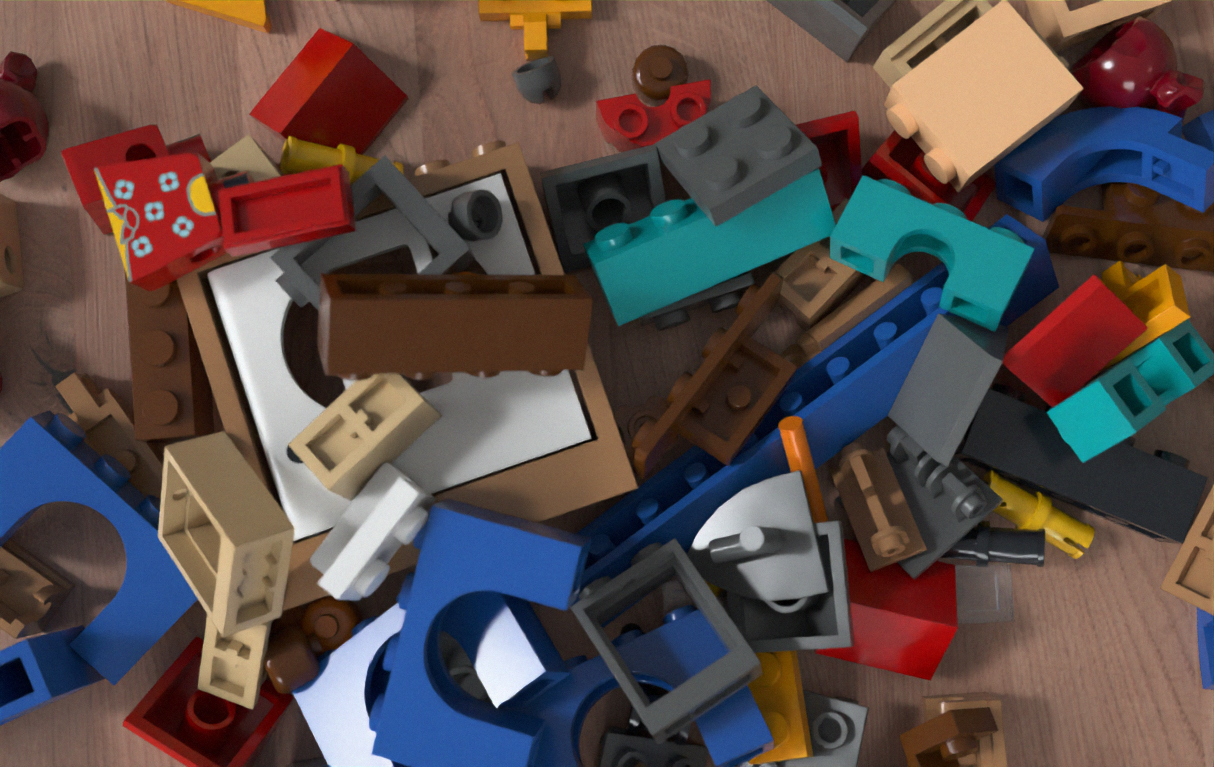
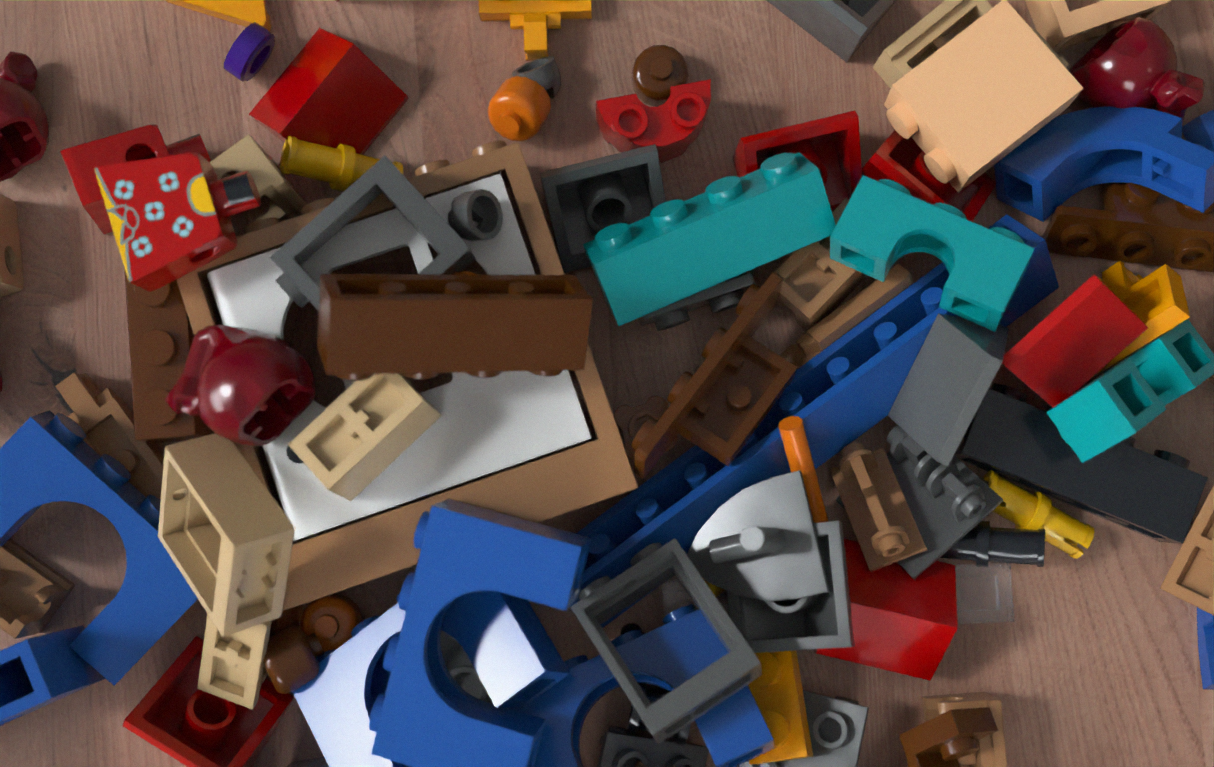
(243, 384): none -> dark red piece
(249, 52): none -> dark purple tile
(286, 210): red tile -> none
(370, 533): white bracket -> none
(519, 108): none -> orange piece
(737, 155): dark grey plate -> none

